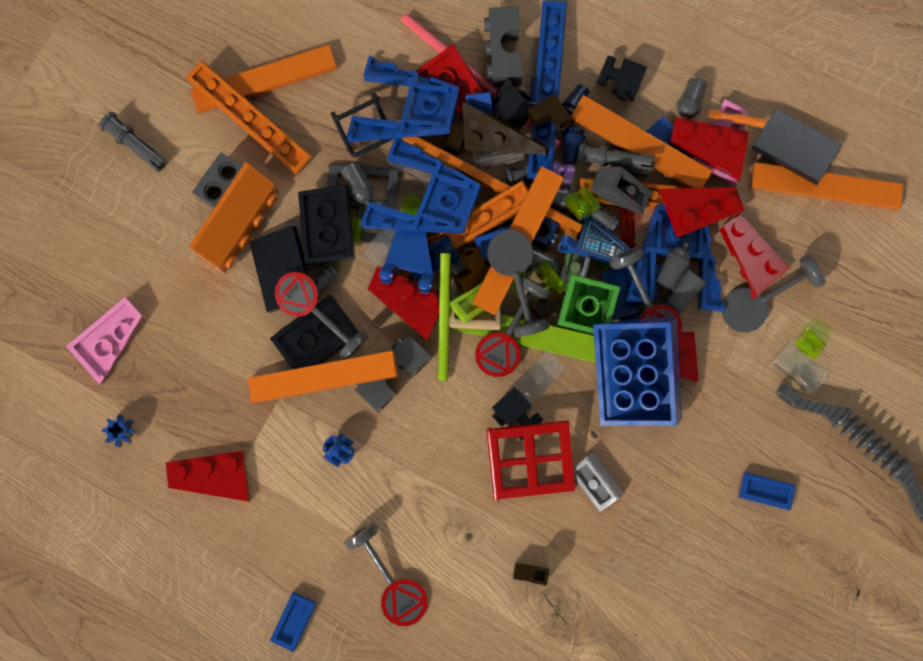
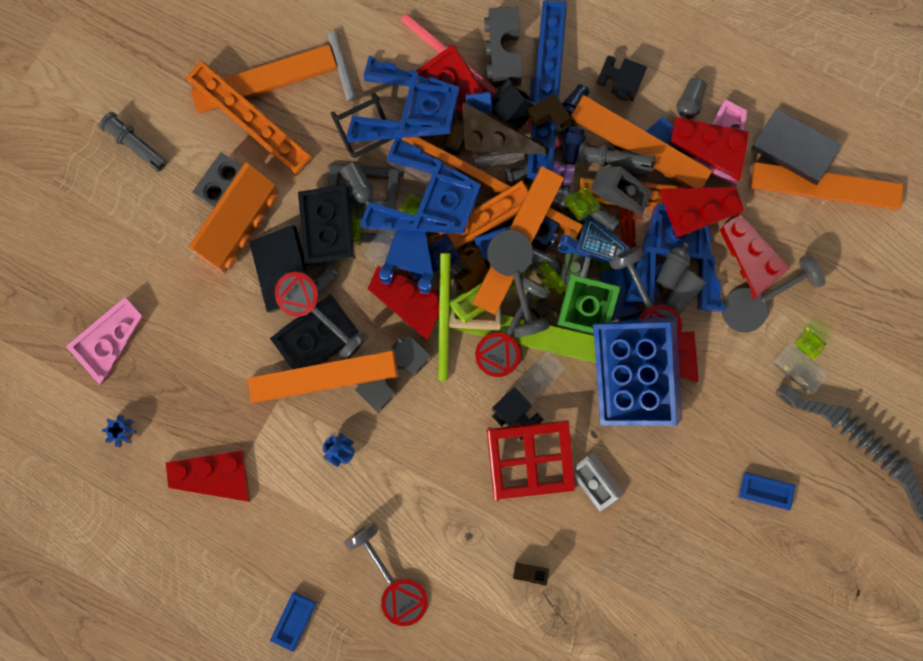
(341, 66): none -> light grey bar
(738, 118): orange piece -> none

